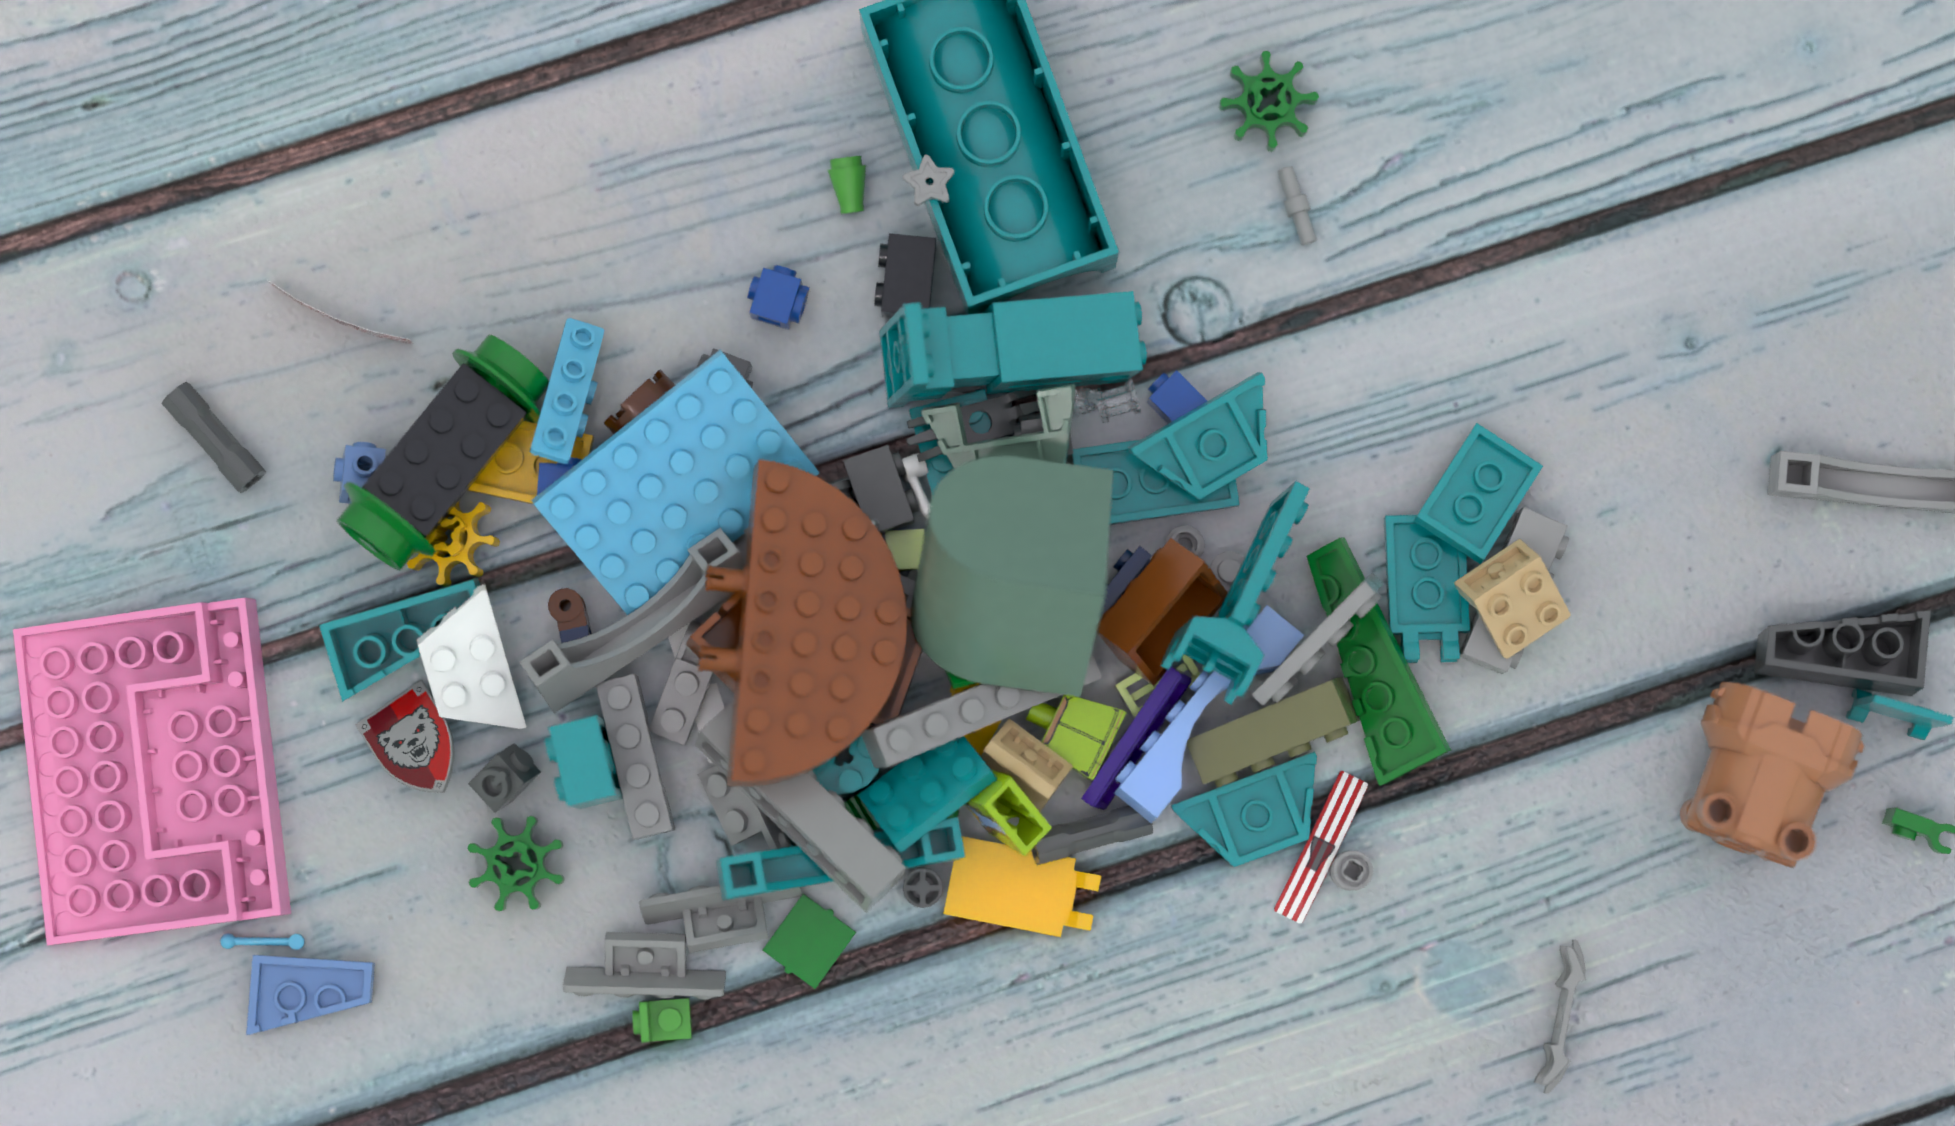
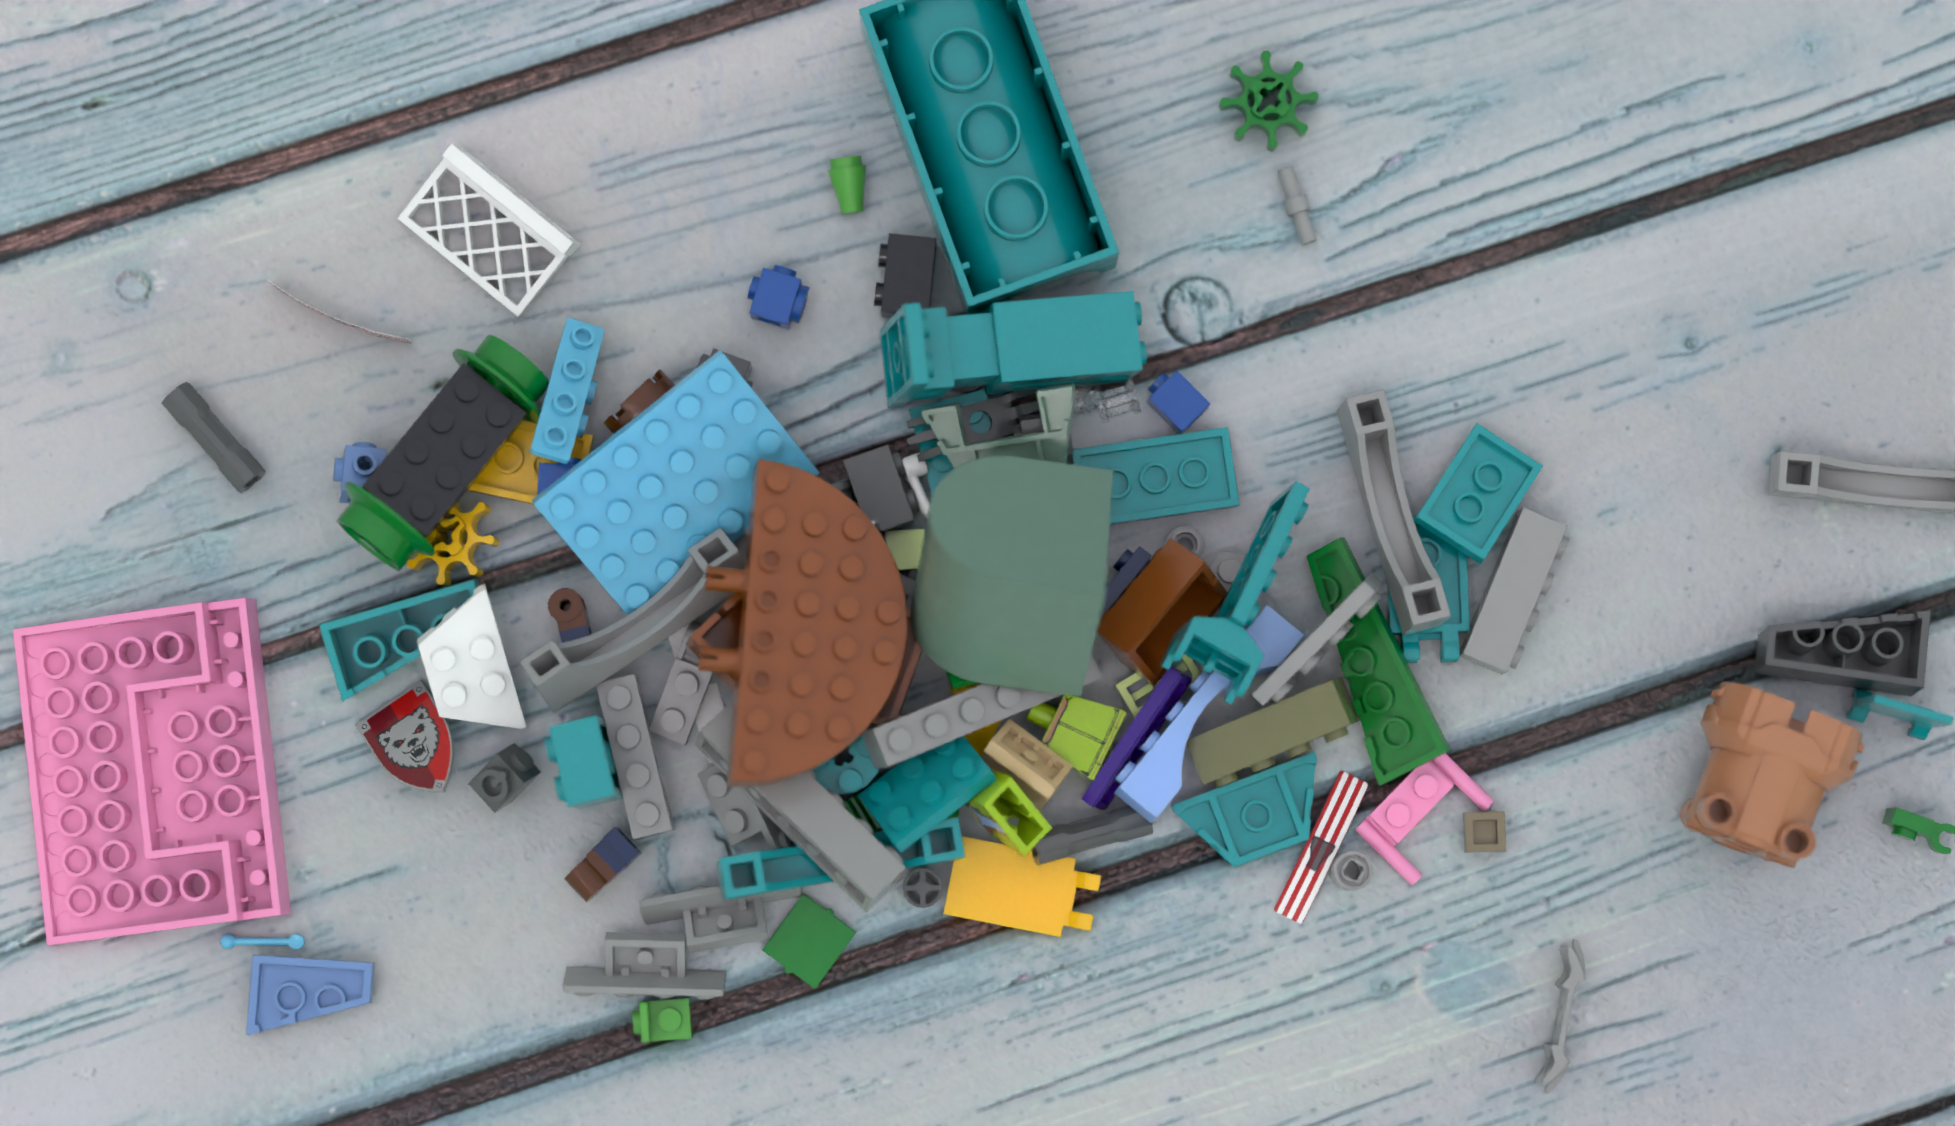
(507, 201): none -> white fence
(508, 882): green gear -> none
(603, 864): none -> leg
(929, 192): light grey plate -> none
(1211, 441): teal wing -> none
(1375, 460): none -> light grey arch
(1410, 803): none -> bright pink plate
(1484, 832): none -> dark tan plate
(1514, 597): tan bracket -> none

